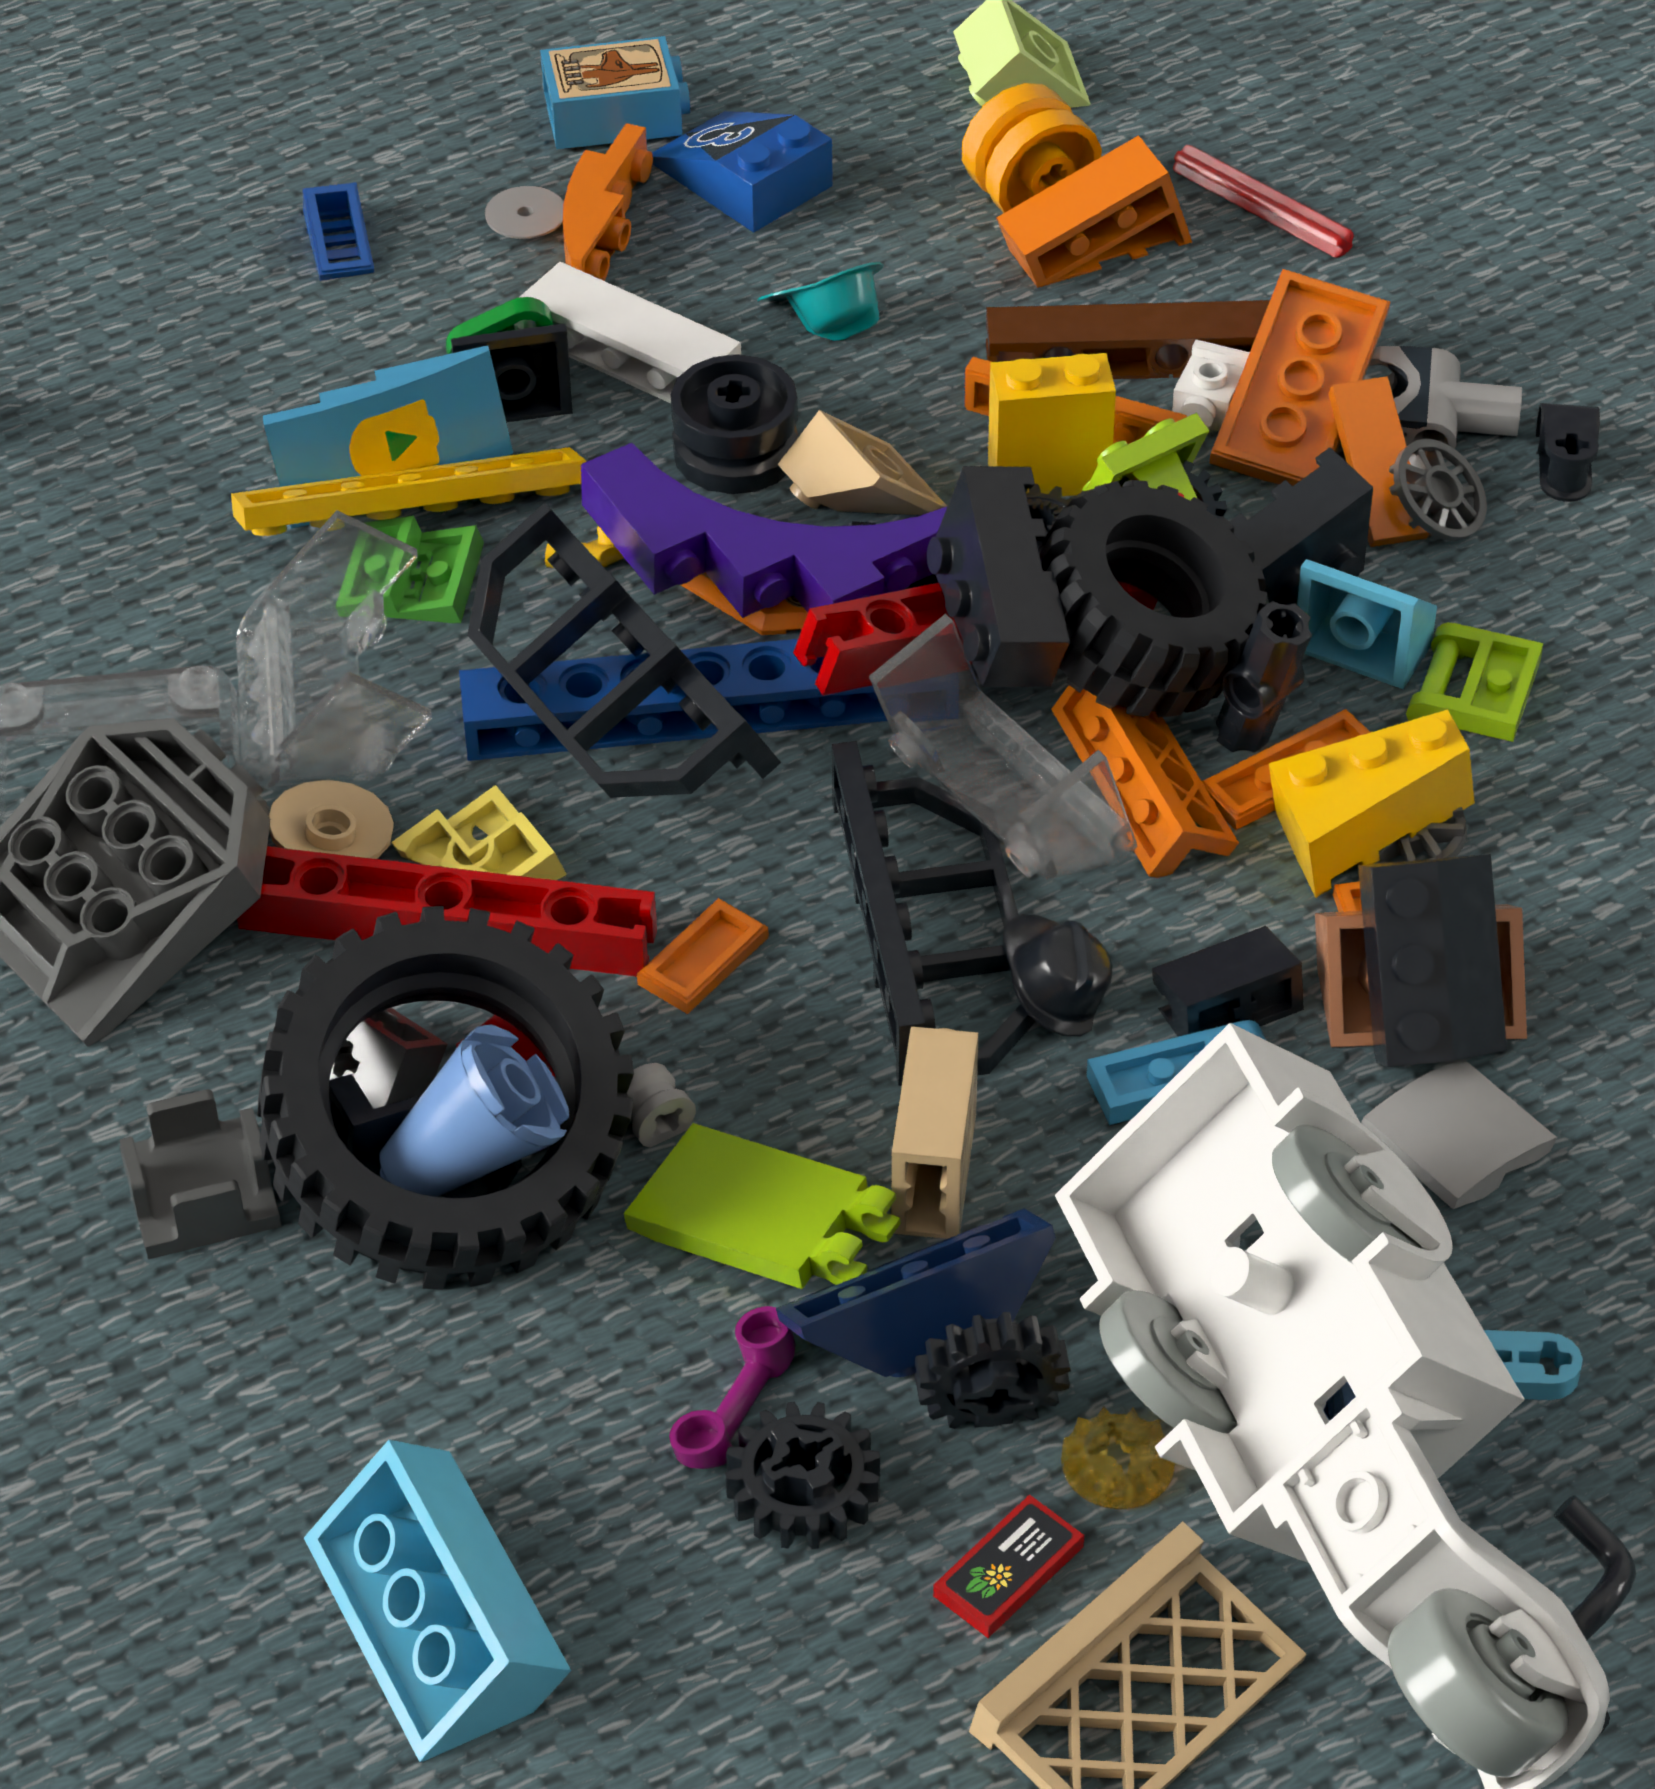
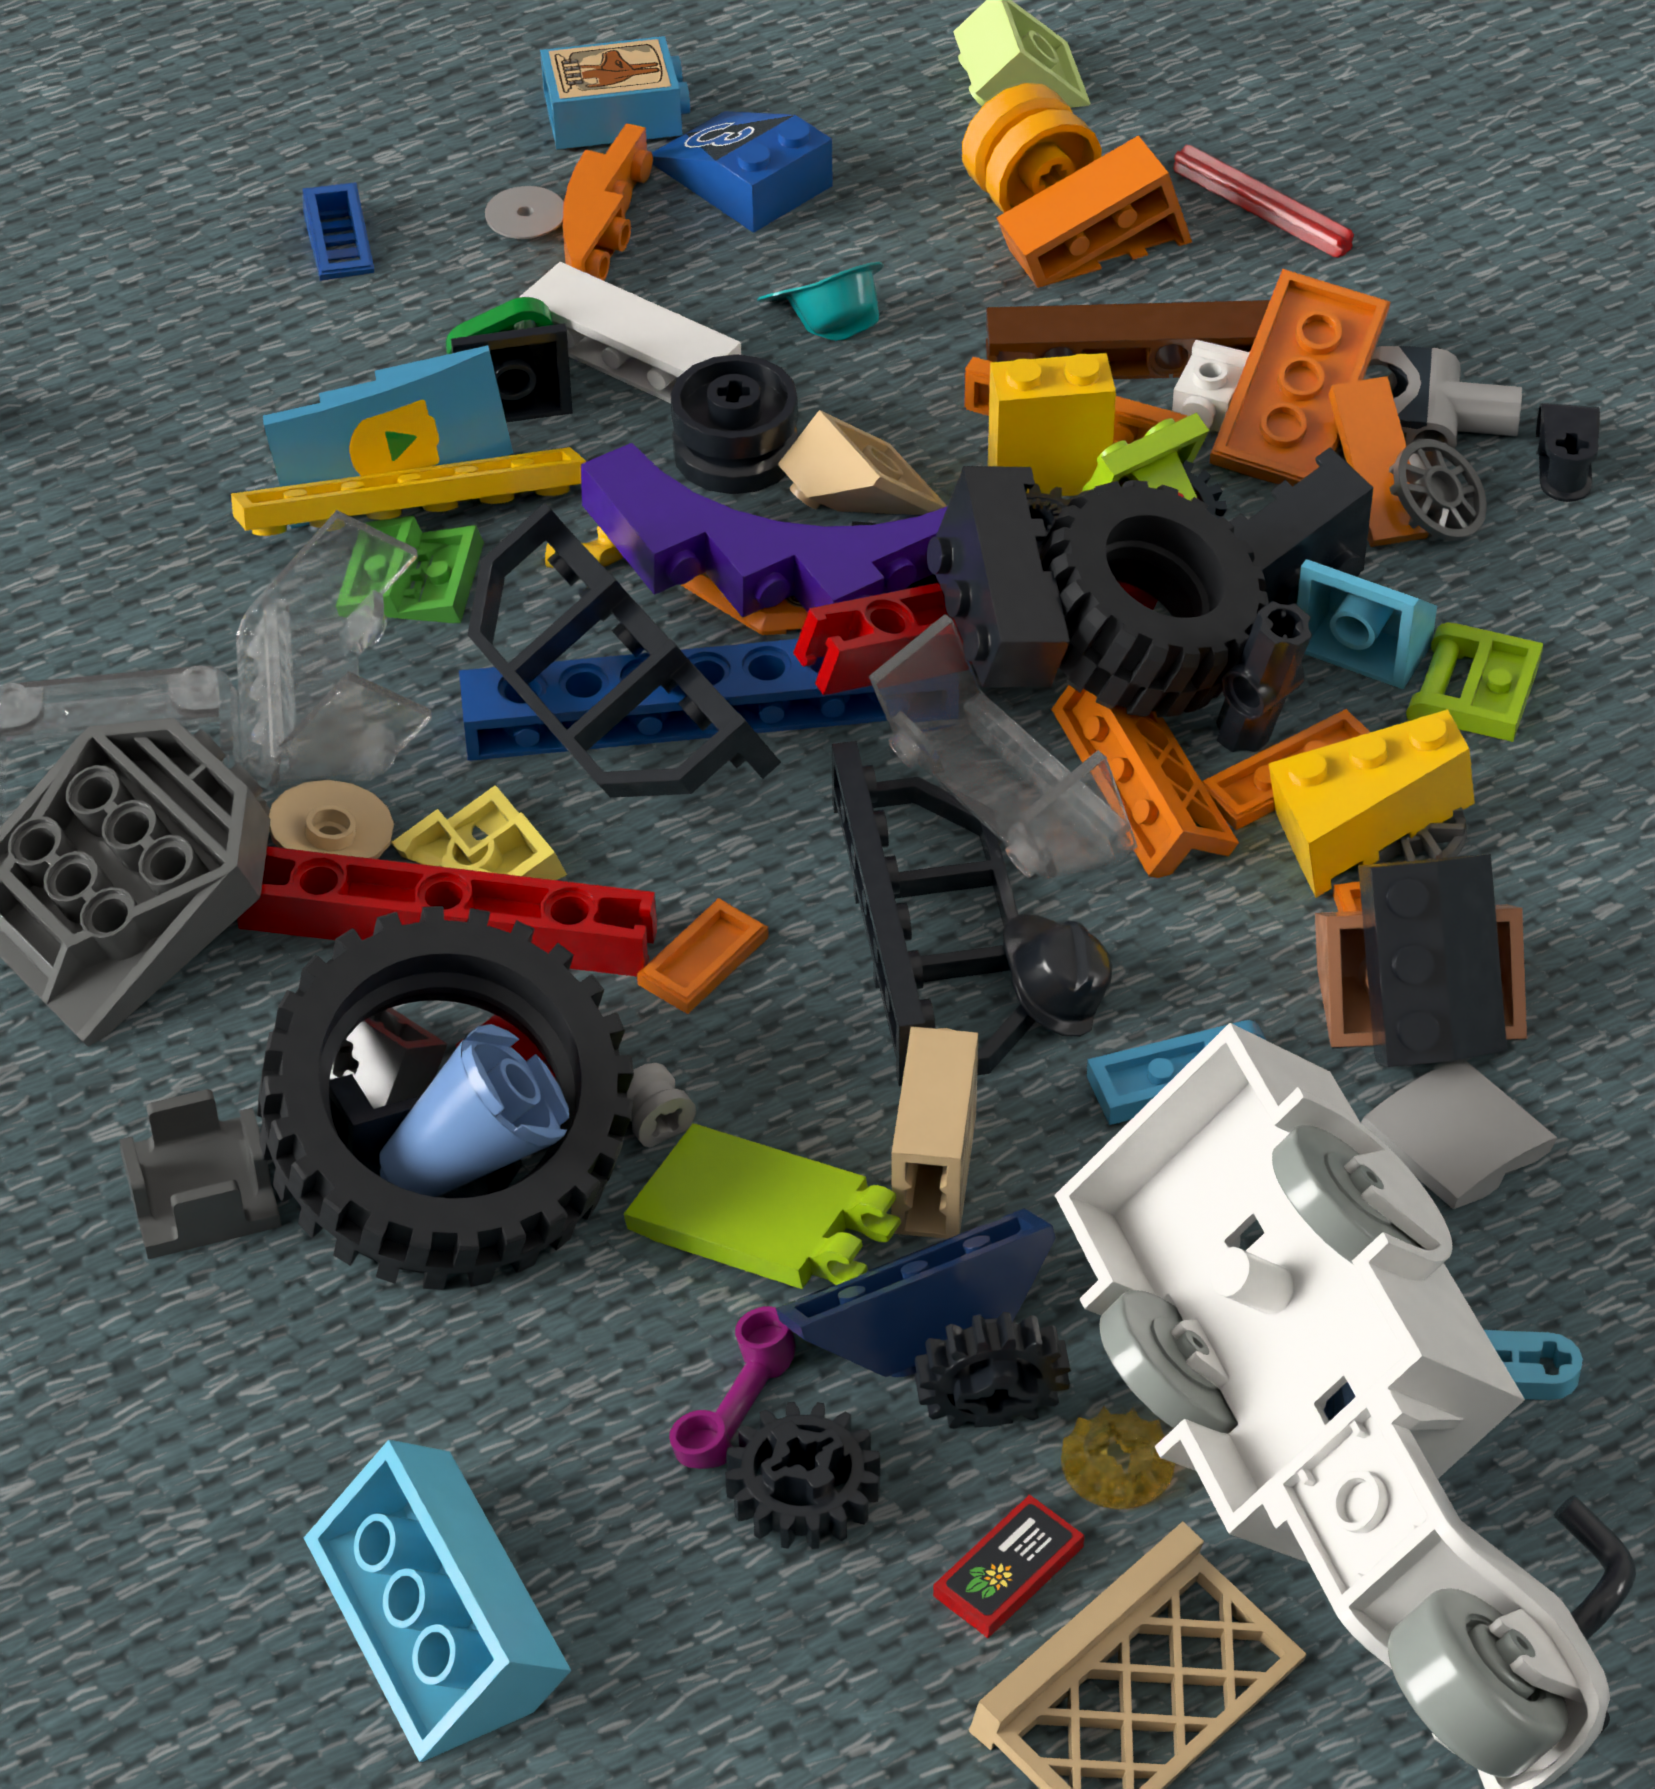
(1231, 983): black hinge -> none

